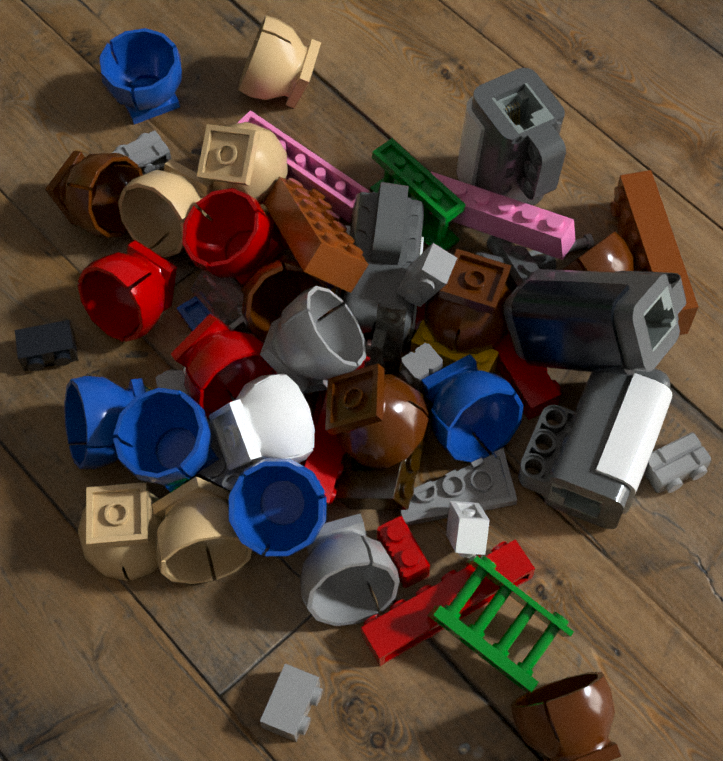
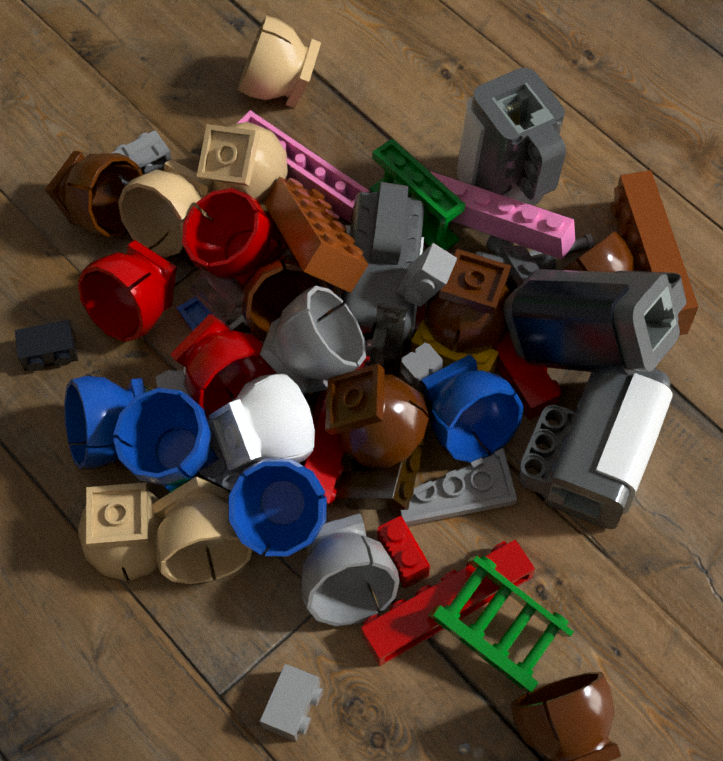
(142, 73): blue plate -> none
(467, 528): white brick -> none
(676, 463): light grey brick -> none

